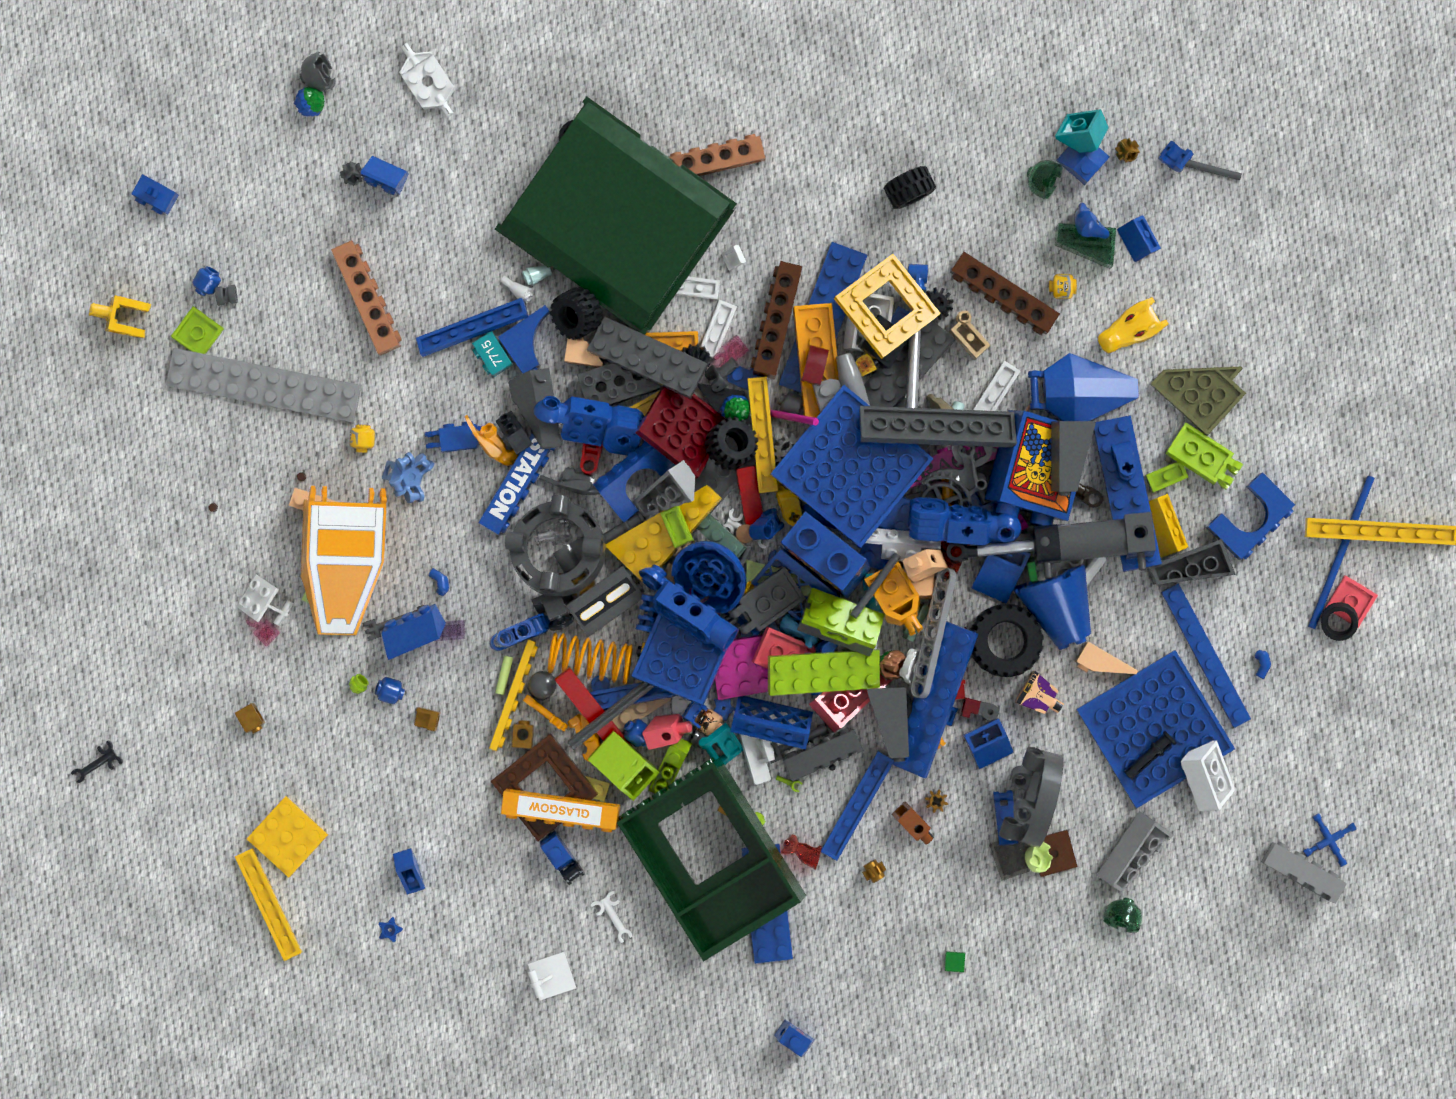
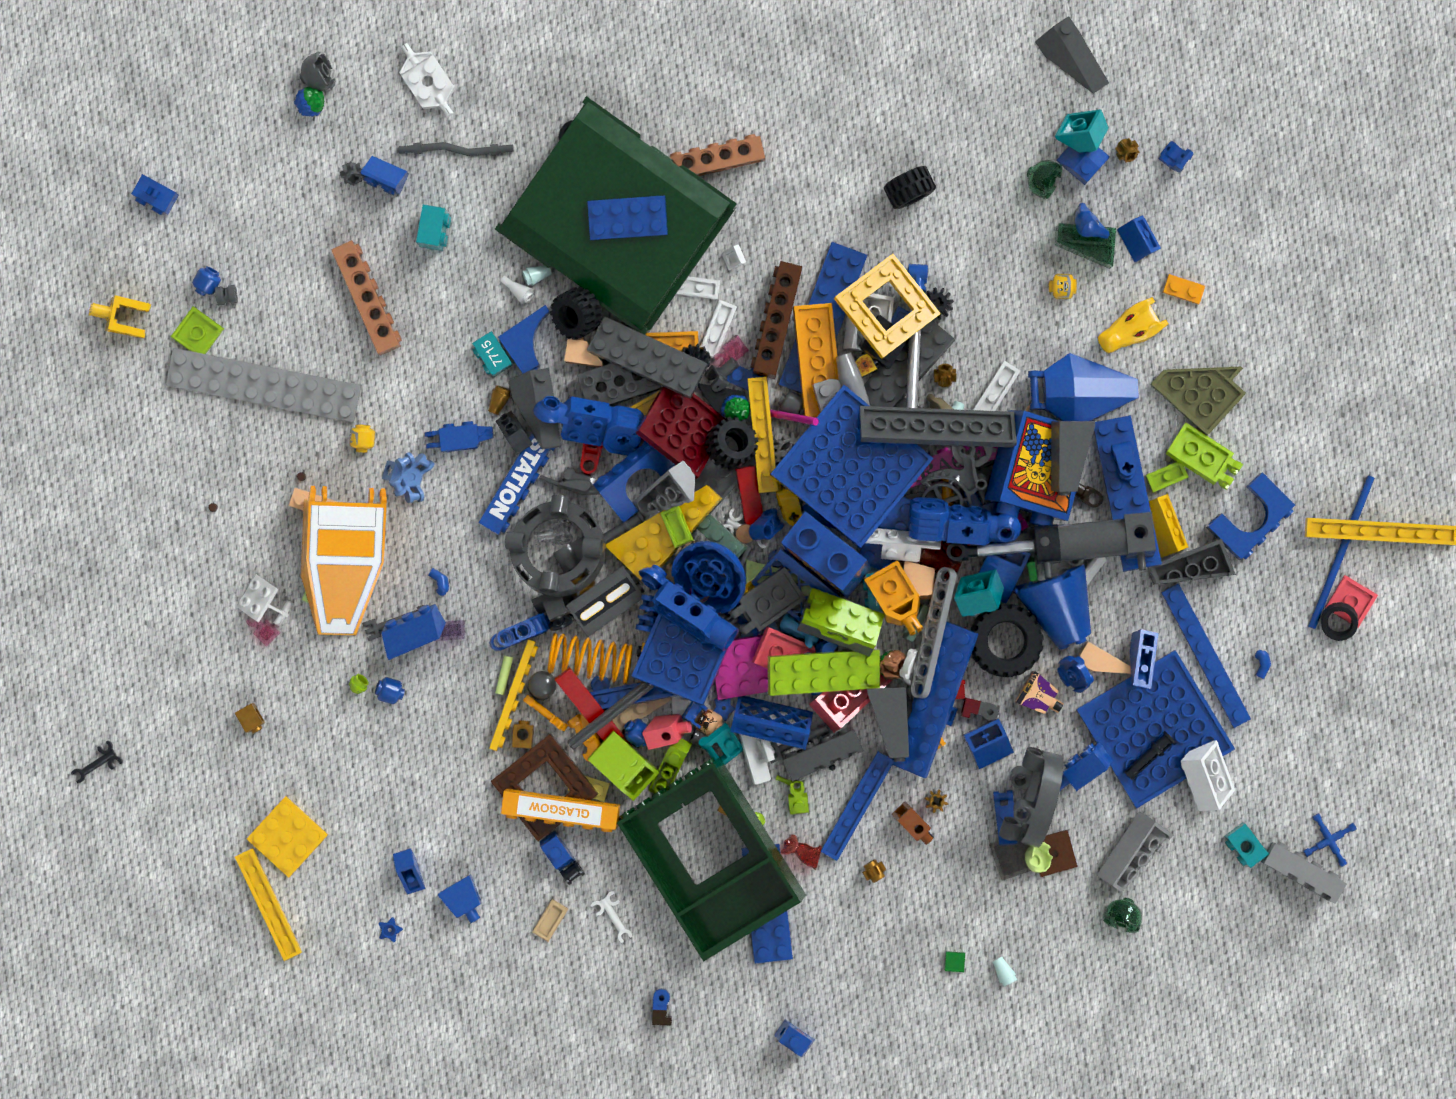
(419, 148): none -> dark grey bar
(427, 718): pearl gold panel -> none
(433, 227): none -> teal brick
(462, 898): none -> blue torso
(472, 327): blue plate -> none
(492, 443): light orange animal -> none
(498, 399): none -> pearl gold cone
(550, 920): none -> tan tile
(551, 976): white plate -> none
(627, 217): none -> blue plate
(660, 1001): none -> leg
(798, 799): none -> lime plate
(815, 365): dark red slope -> none
(875, 585): dark grey bar -> none
(921, 564): light nougat torso -> none
(945, 375): none -> pearl gold gear
(967, 262): reddish brown brick -> none
(968, 335): tan hinge -> none
(979, 593): none -> teal brick
(1004, 972): none -> light aqua cone
(1069, 51): none -> dark grey wedge
(1074, 673): none -> blue plate
(1086, 766): none -> blue brick
(1142, 657): none -> blue slope
(1183, 289): none -> light orange plate
(1213, 169): dark grey bar -> none
(1255, 852): none -> teal brick

